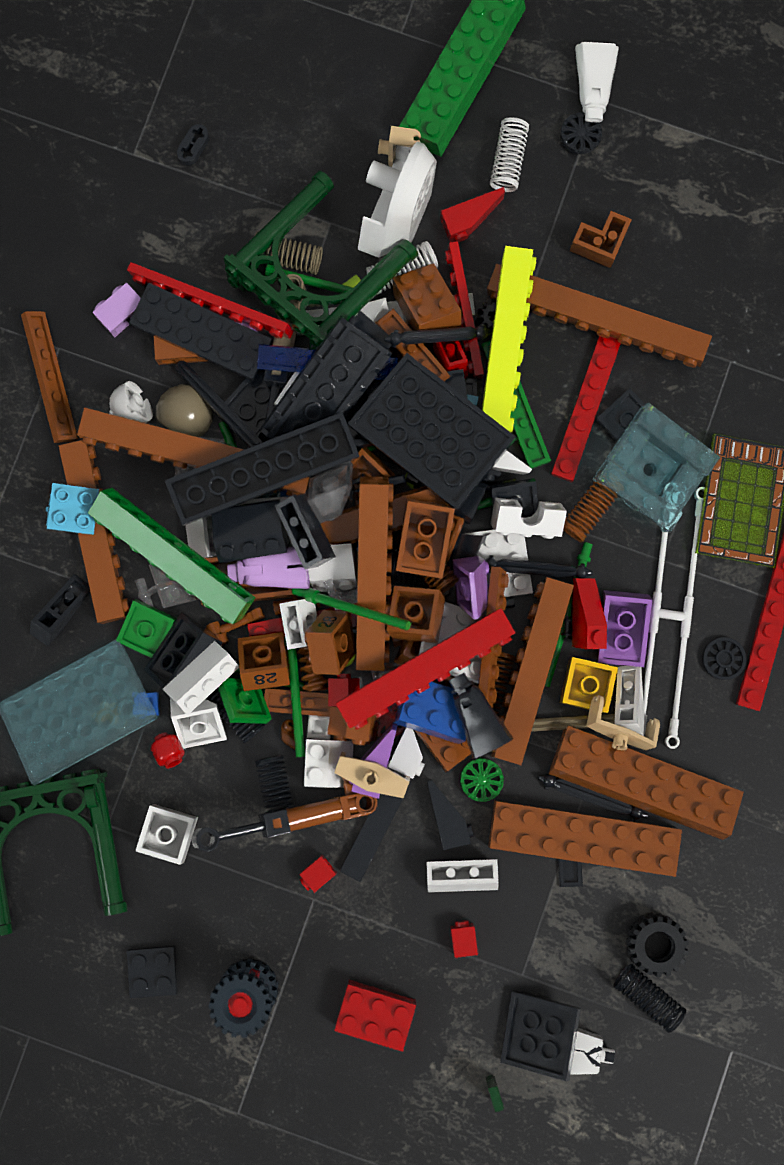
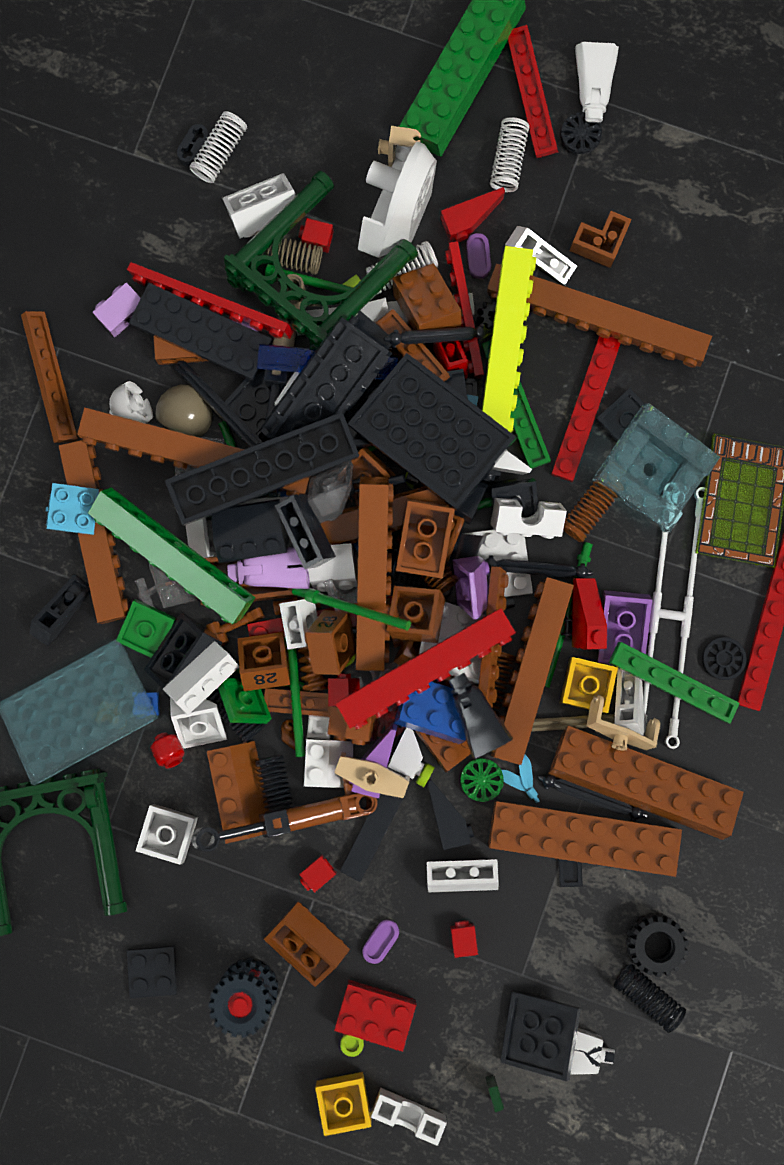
(196, 165): none -> white piece
(237, 786): none -> dark orange slope
(258, 204): none -> white slope
(307, 944): none -> dark orange slope
(317, 234): none -> red brick
(343, 1103): none -> yellow brick
(351, 1045): none -> lime tile
(380, 941): none -> medium lavender tile
(398, 1110): none -> white arch
(425, 775): none -> lime tile
(478, 256): none -> medium lavender tile
(523, 783): none -> medium azure piece
(532, 92): none -> red plate
(547, 259): none -> white slope
(674, 682): none -> green plate

